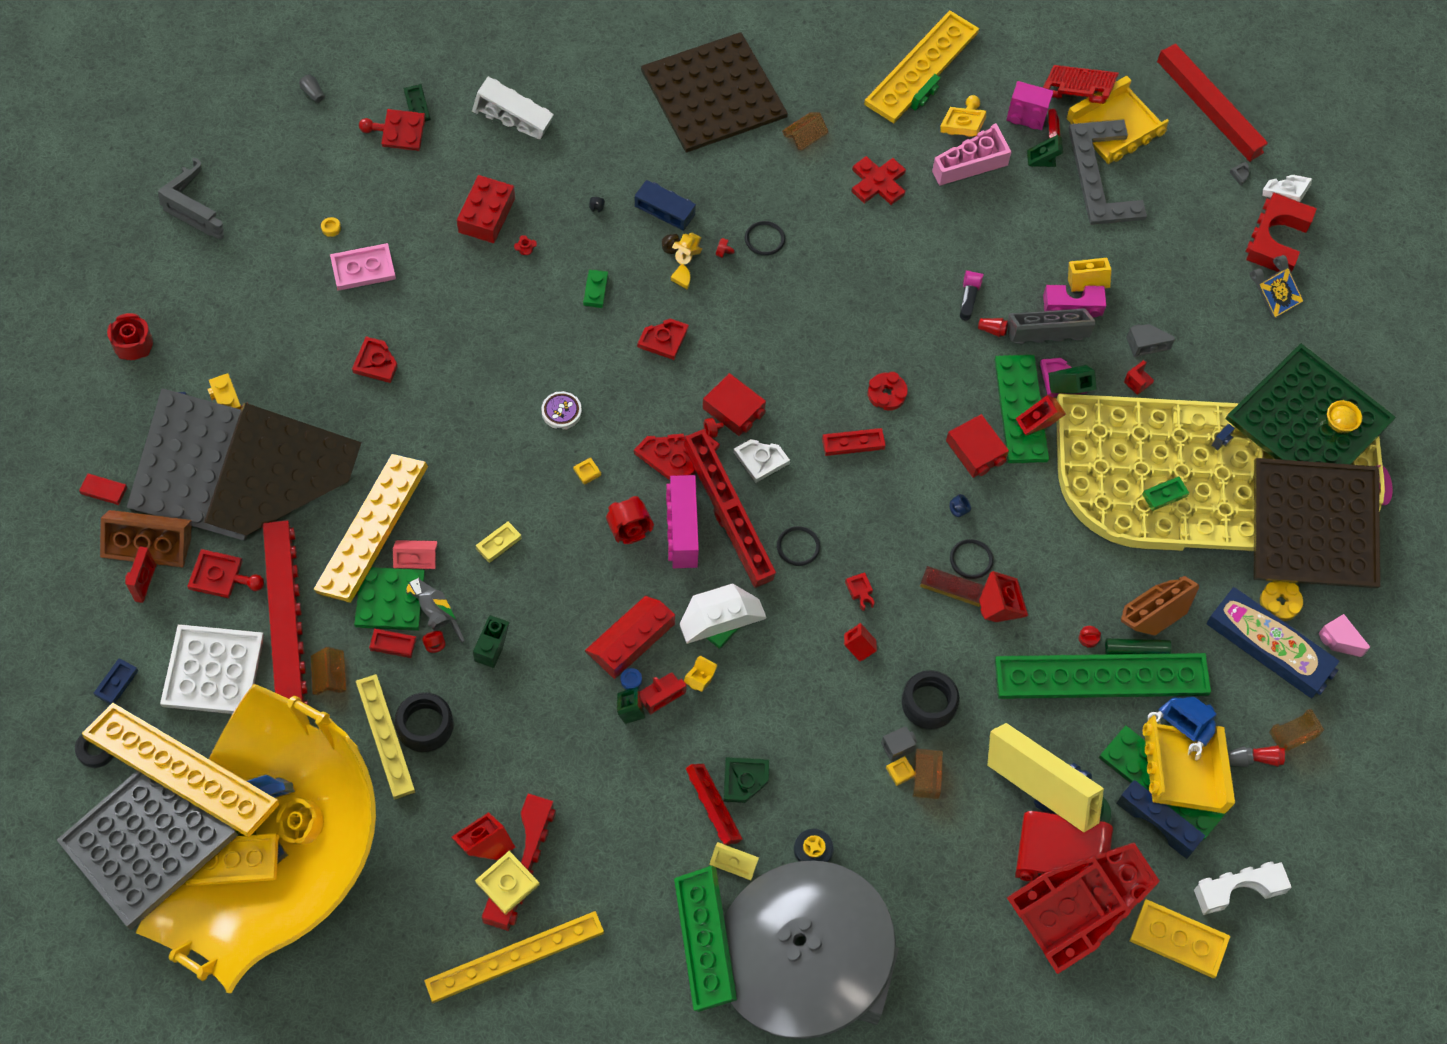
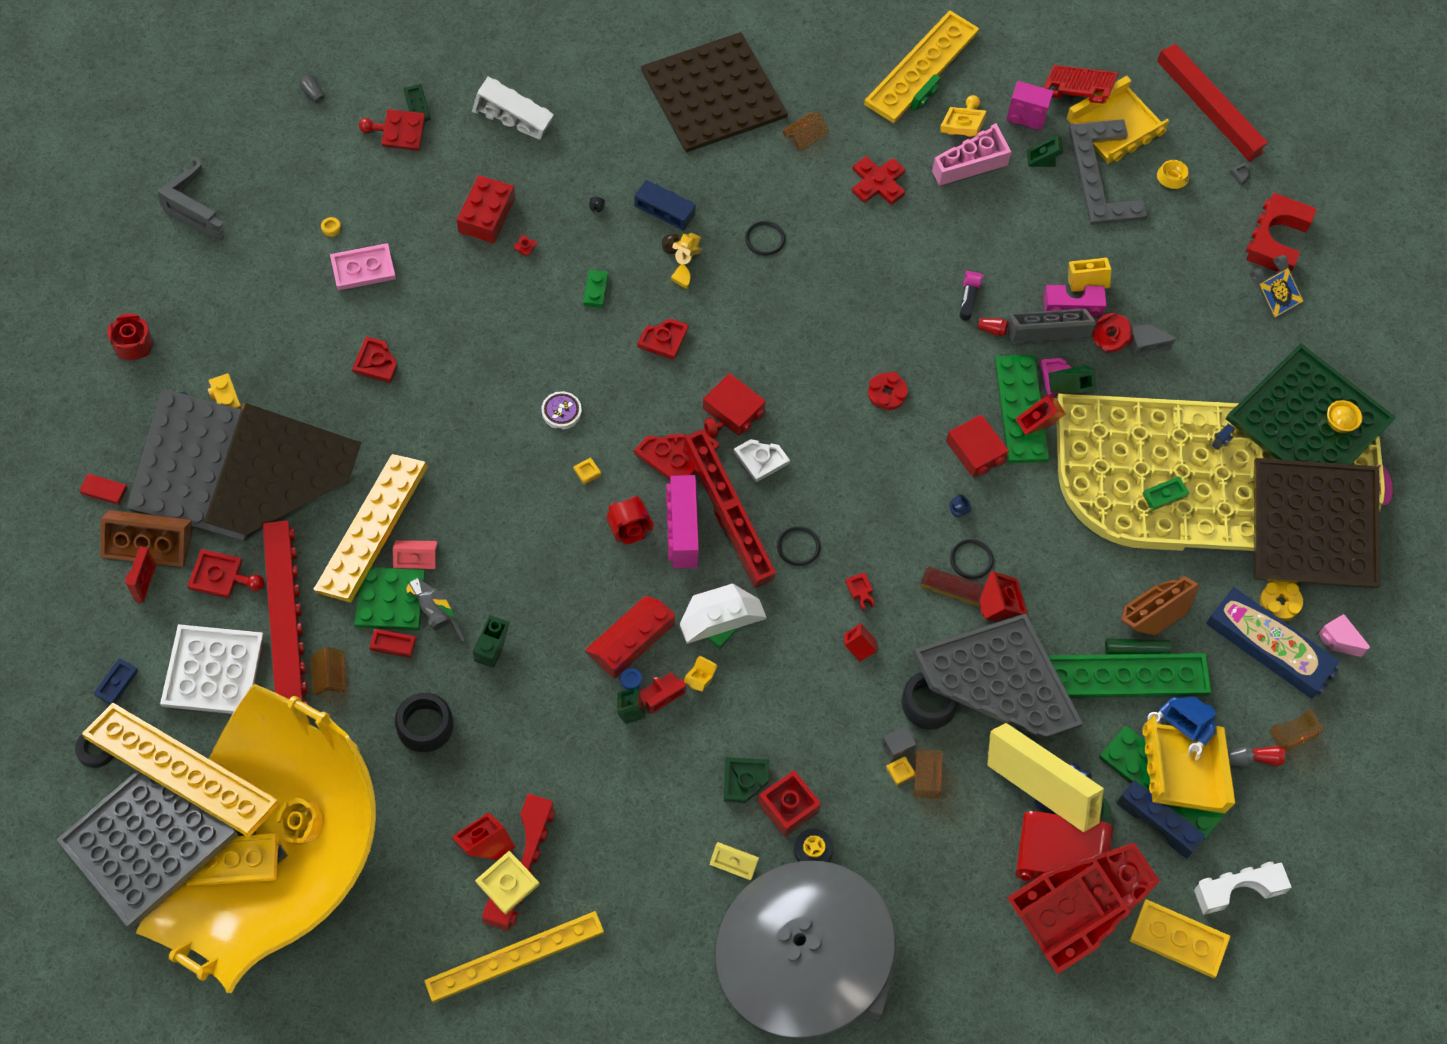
(272, 786): blue slope -> none
(385, 737): light yellow plate -> none
(432, 639): red tile -> none
(498, 542): light yellow plate -> none
(705, 939): green plate -> none
(714, 804): red plate -> none
(723, 248): red tile -> none
(789, 803): none -> red brick
(853, 442): red plate -> none
(1001, 675): none -> dark grey plate
(1054, 123): red tile -> none
(1089, 636): red tile -> none
(1119, 340): none -> red plate
(1138, 379): red panel -> none
(1173, 174): none -> yellow hat
(1288, 188): white plate -> none

